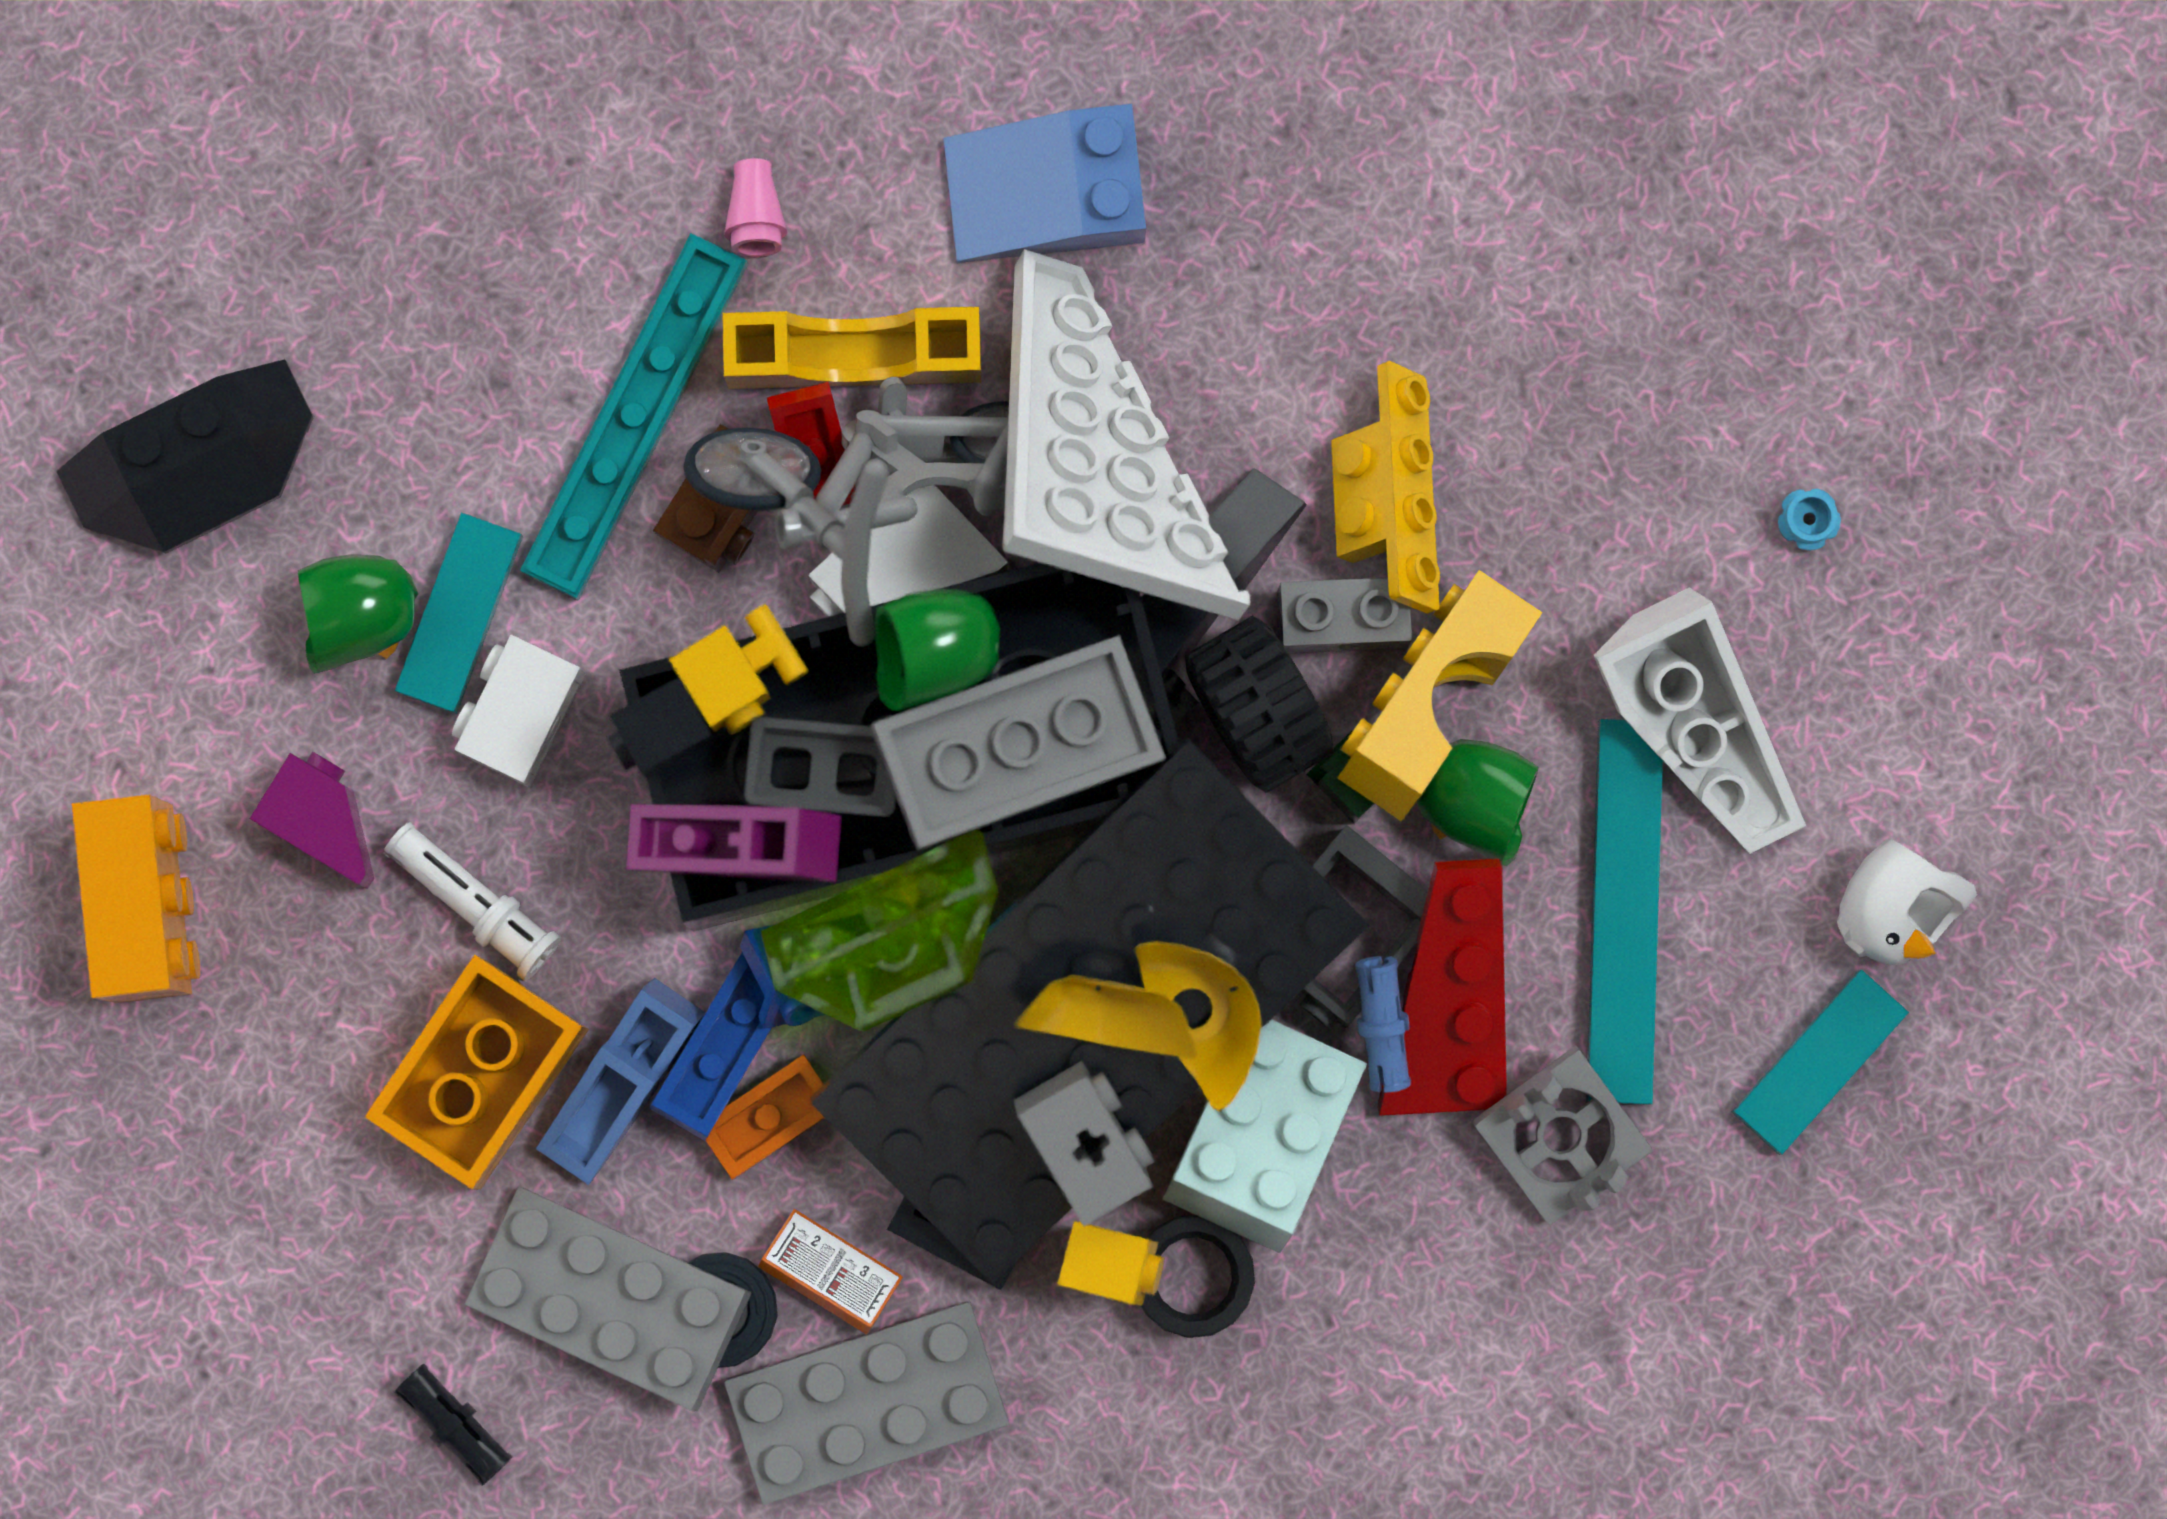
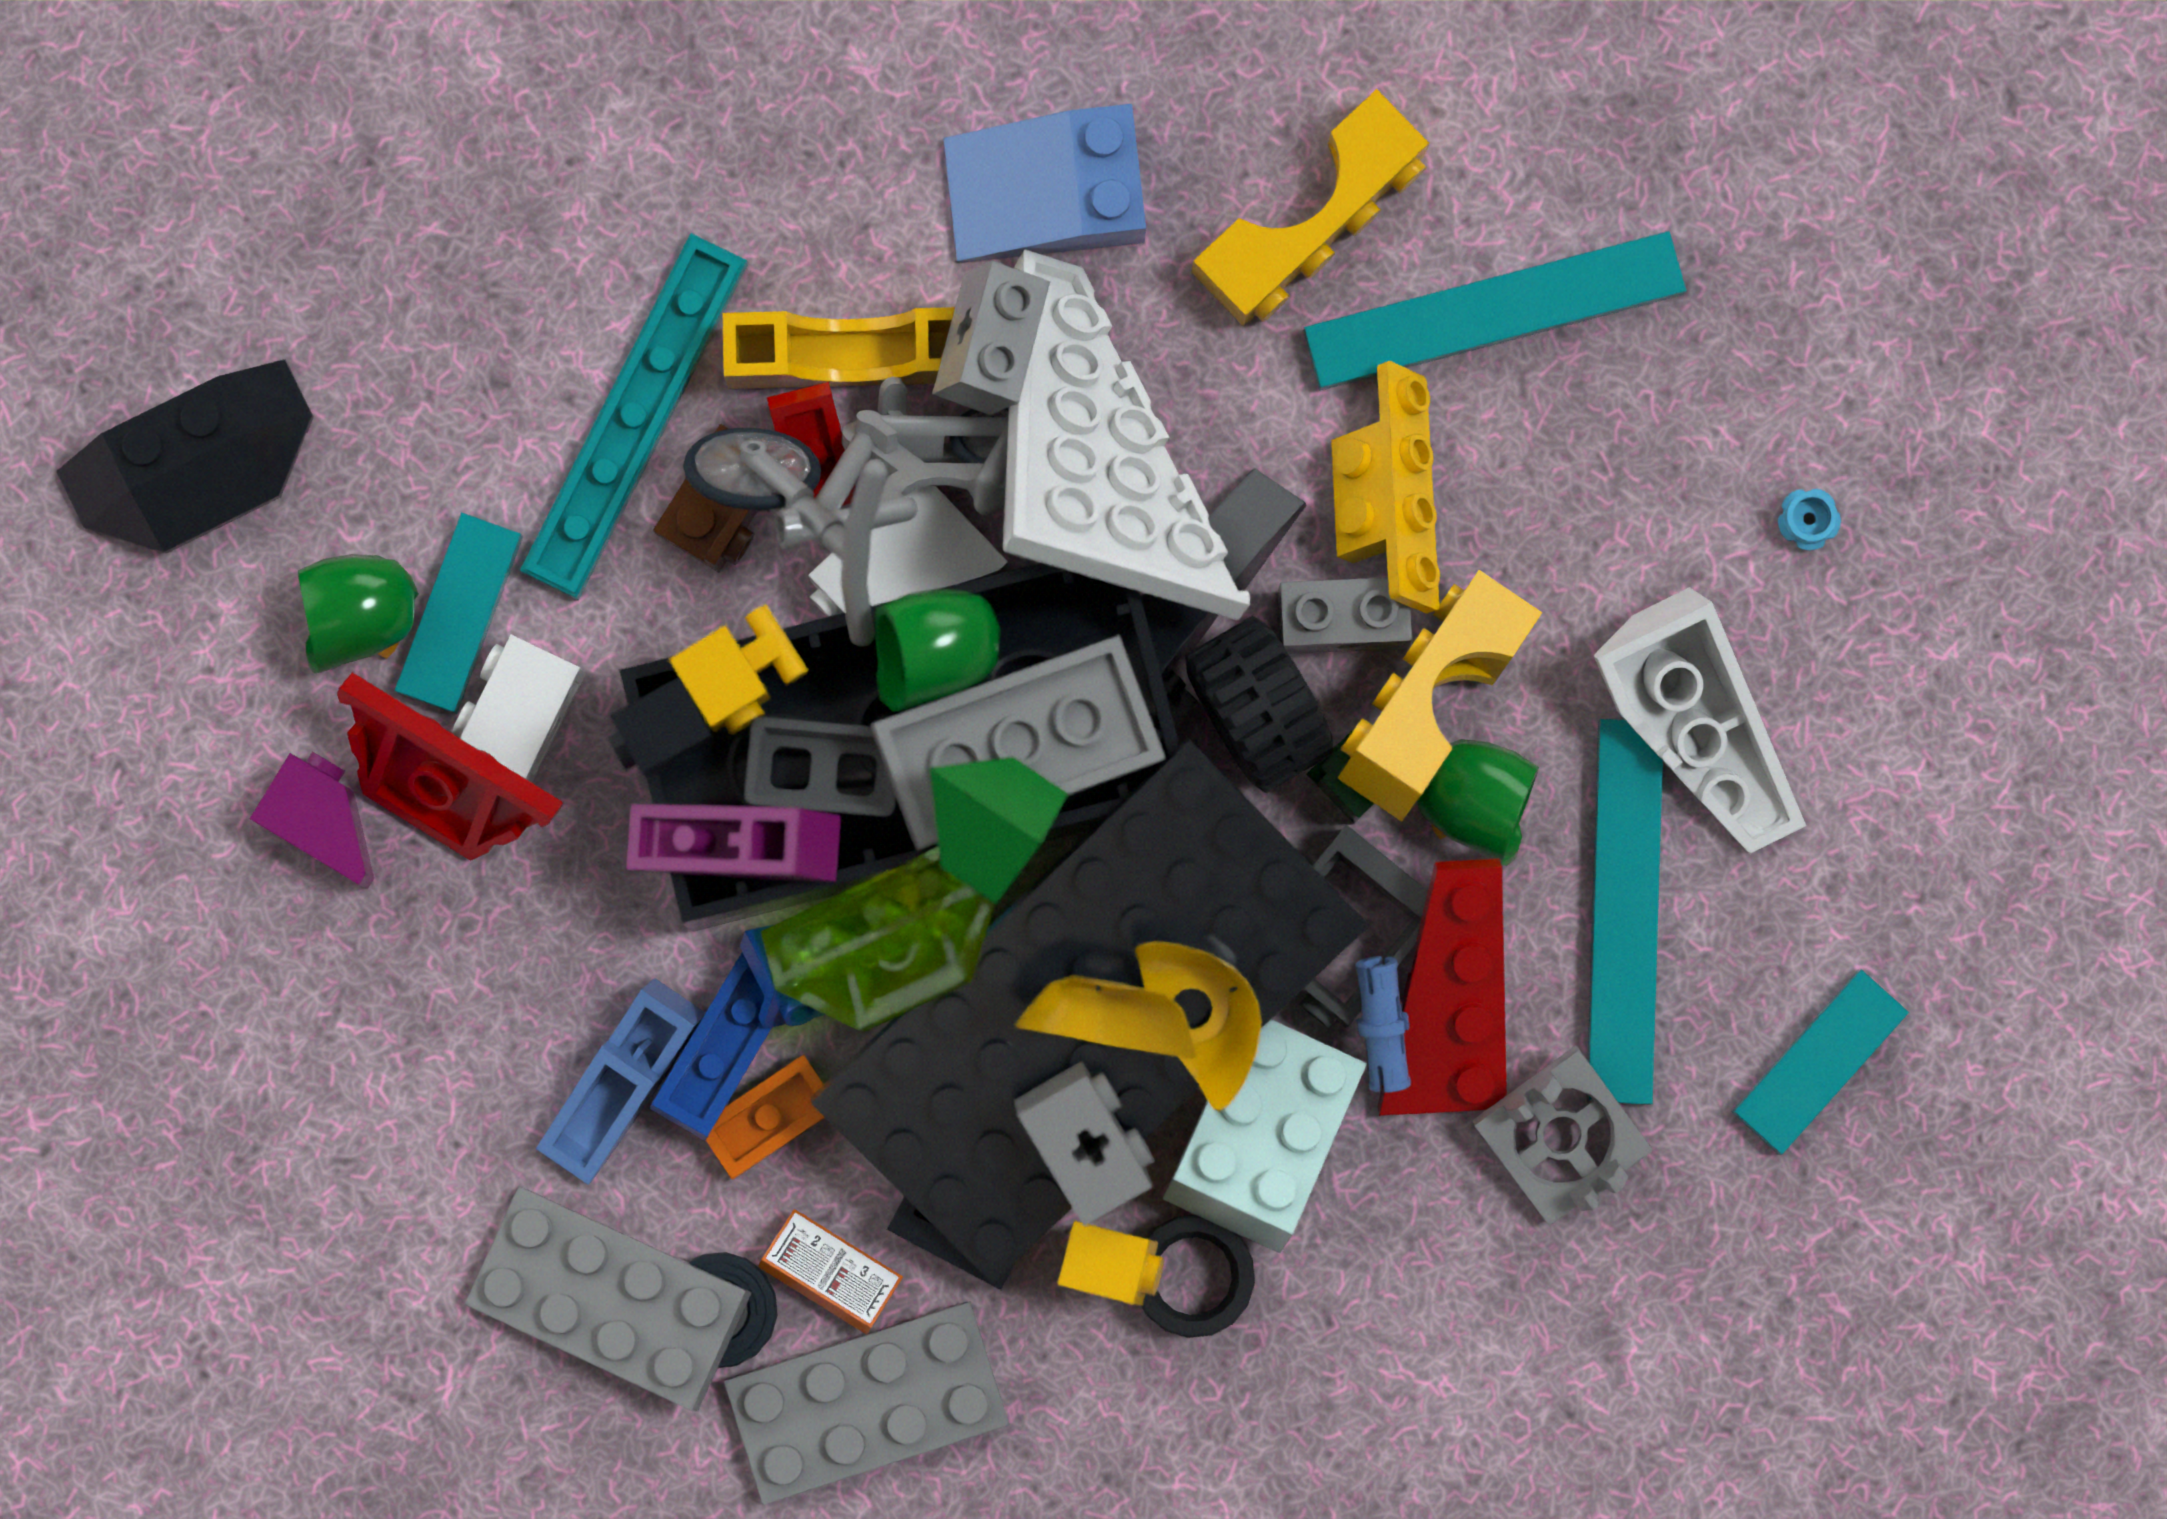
(134, 899): light orange brick -> none
(437, 777): none -> red wing
(453, 1424): black pin -> none
(476, 1073): light orange brick -> none
(494, 918): white pin -> none
(754, 212): bright pink cone -> none
(991, 337): none -> light grey brick
(991, 820): none -> green slope
(1255, 263): none -> yellow arch
(1495, 310): none -> teal tile
(1900, 905): white piece -> none

